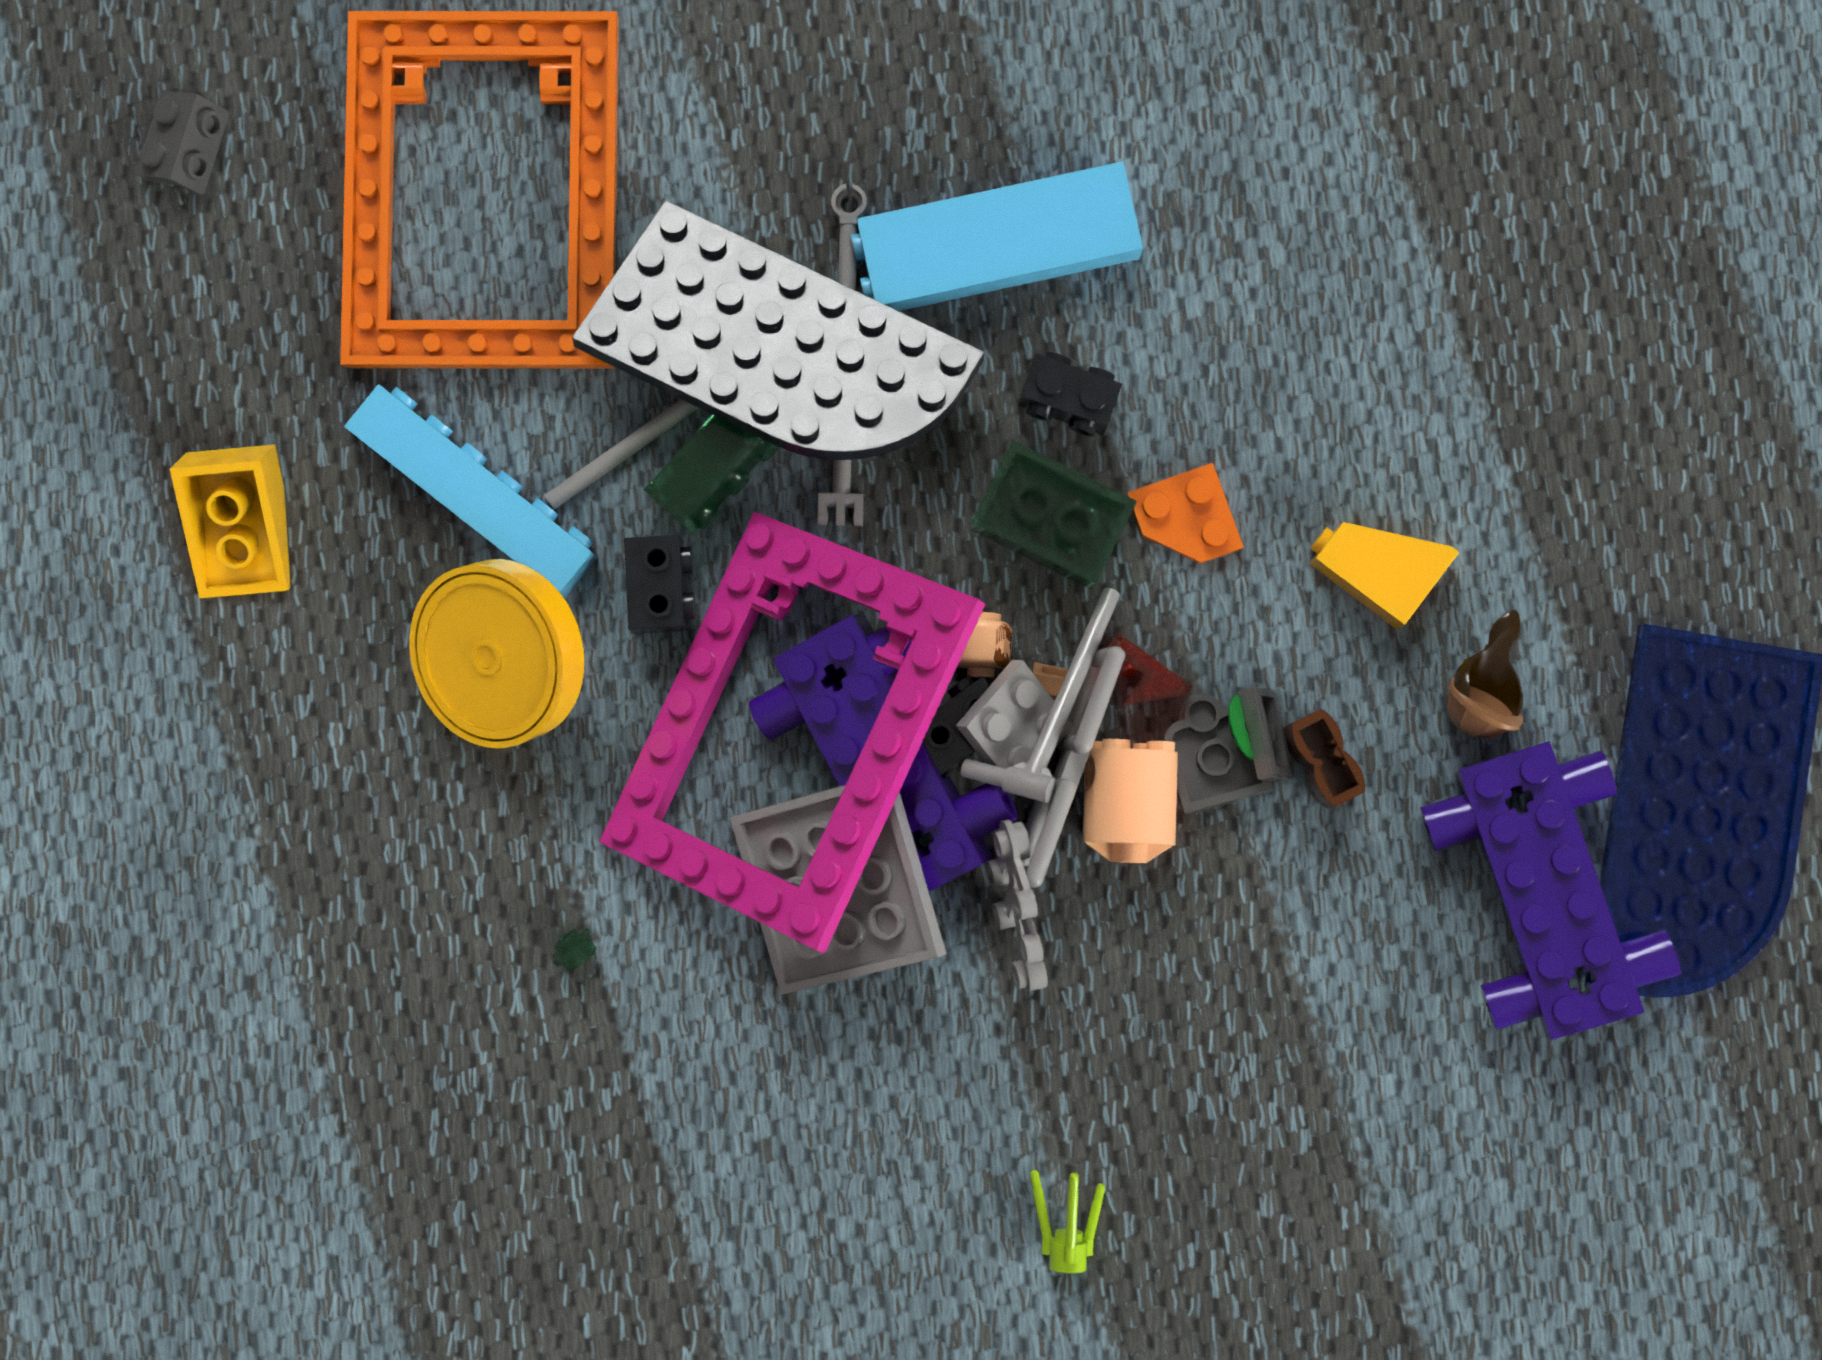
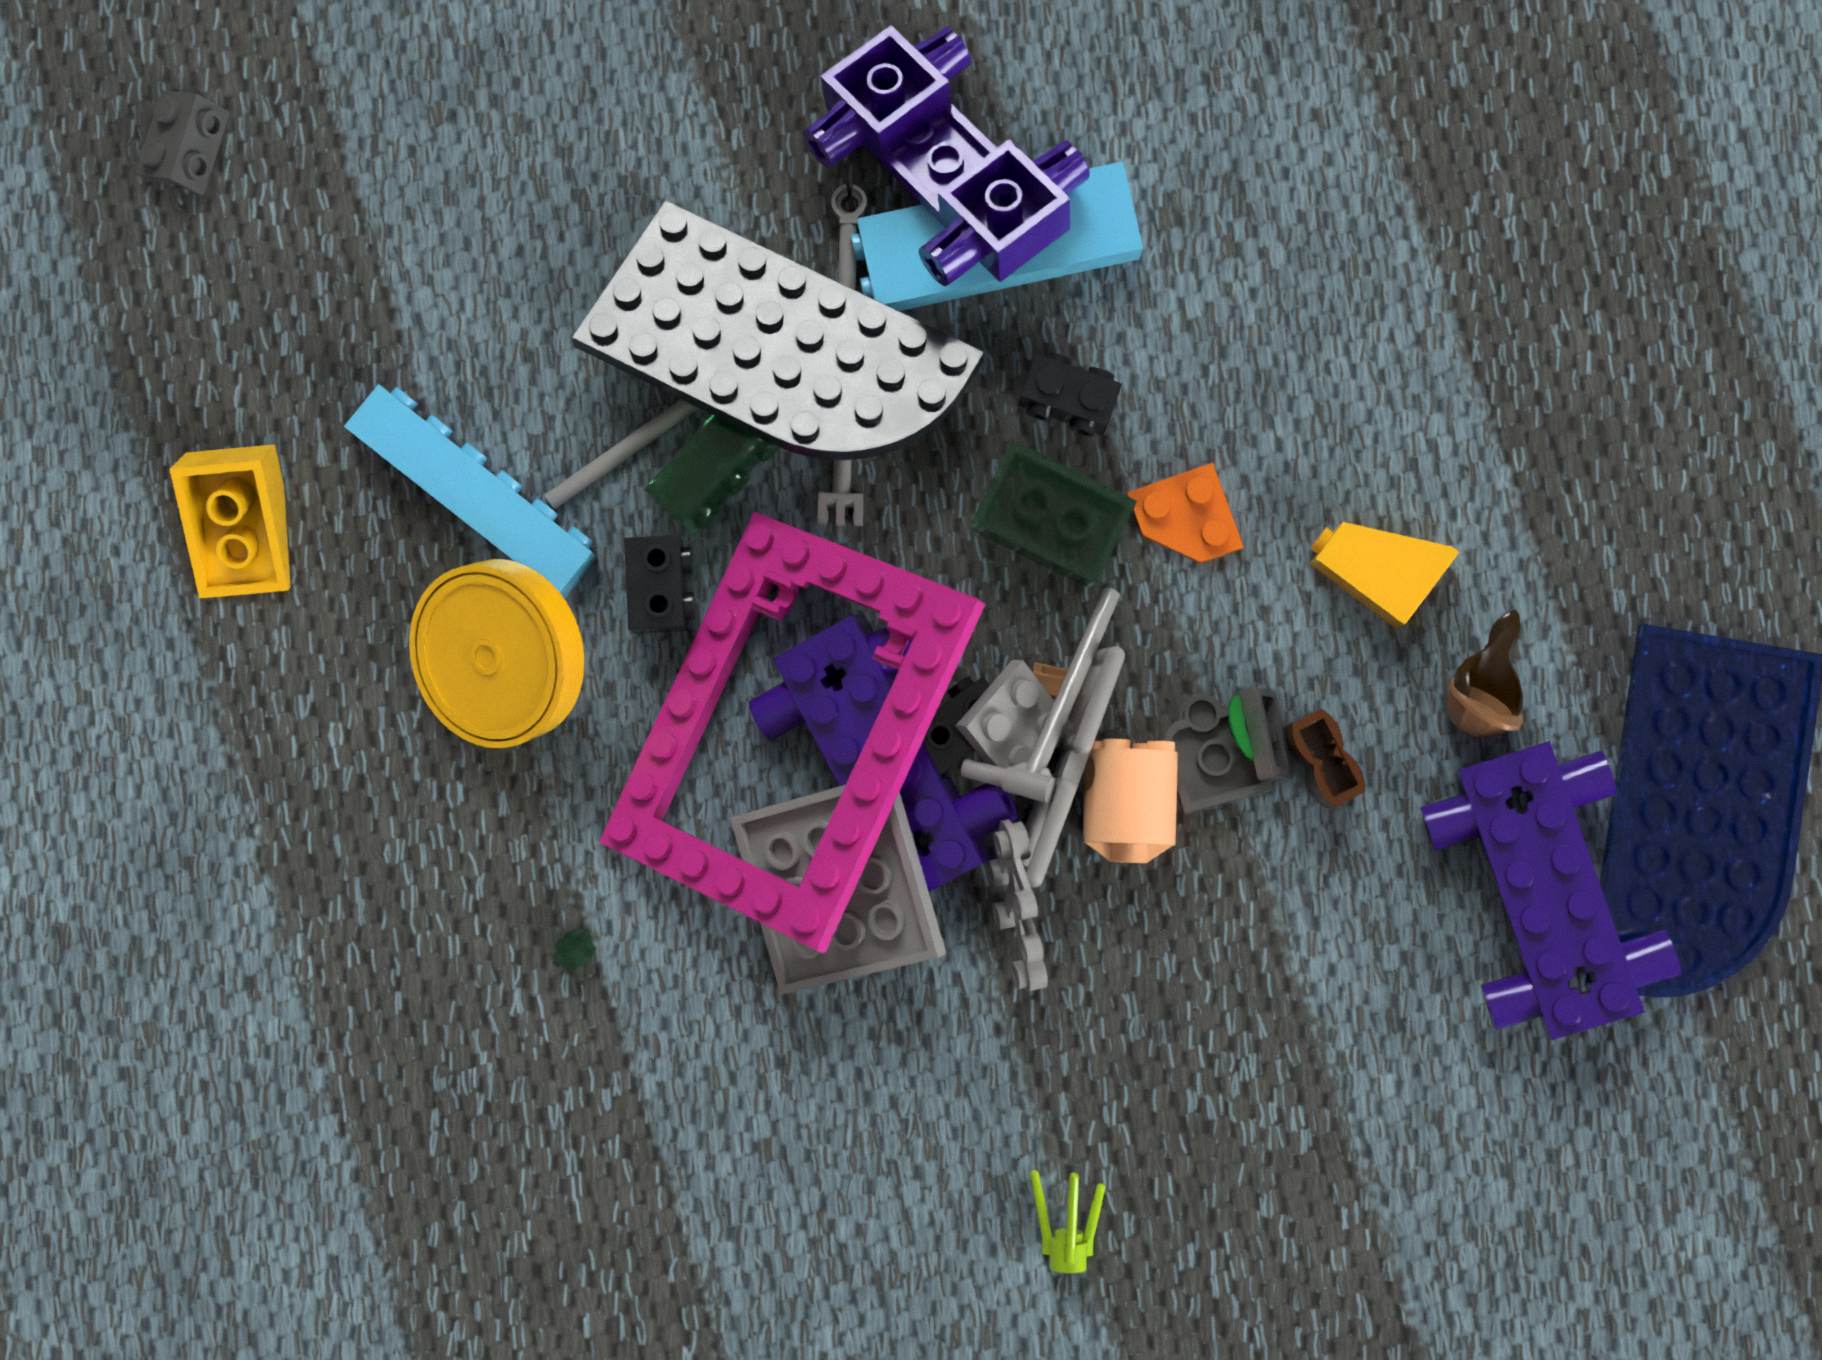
(408, 43): orange plate -> none
(986, 196): none -> dark purple piece
(988, 647): light nougat head -> none
(1155, 680): clear red slope -> none

